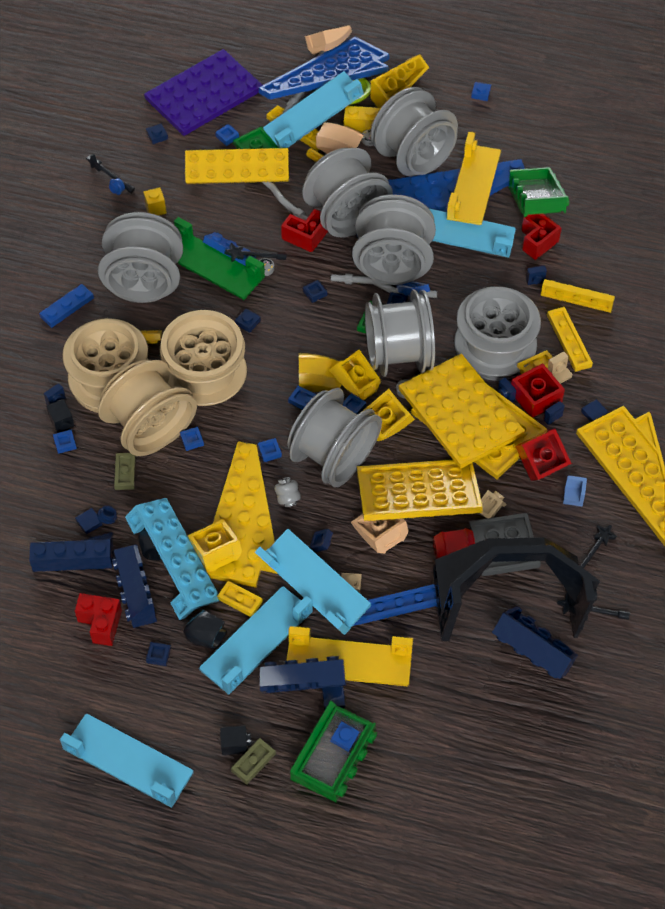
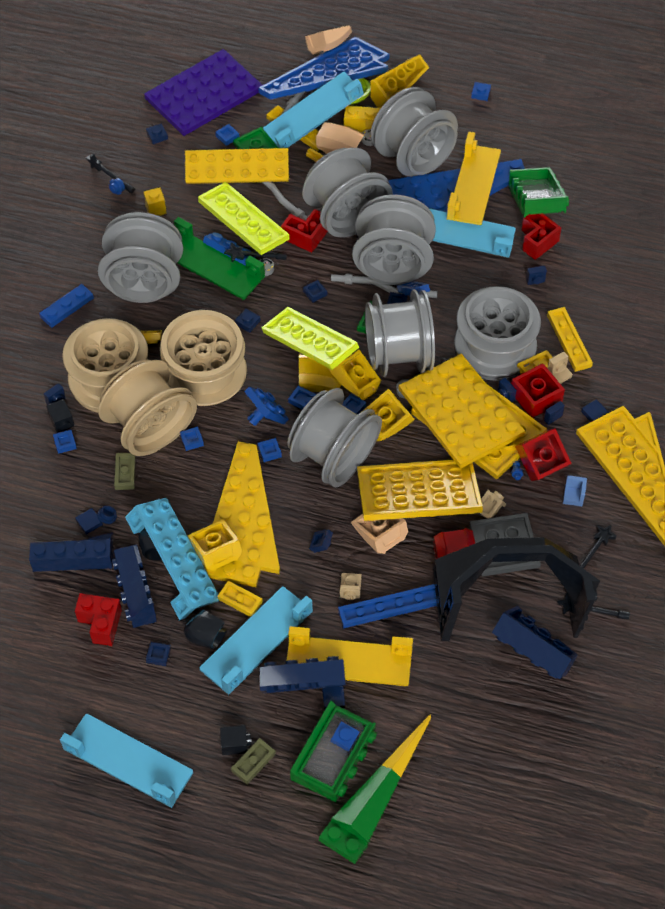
(243, 218): none -> neon yellow plate
(265, 407): none -> blue plate
(287, 492): light grey piece -> none
(310, 338): none -> neon yellow plate
(315, 579): medium azure bracket -> none
(358, 819): none -> green plate
(517, 472): none -> blue piece
(577, 295): yellow plate -> none

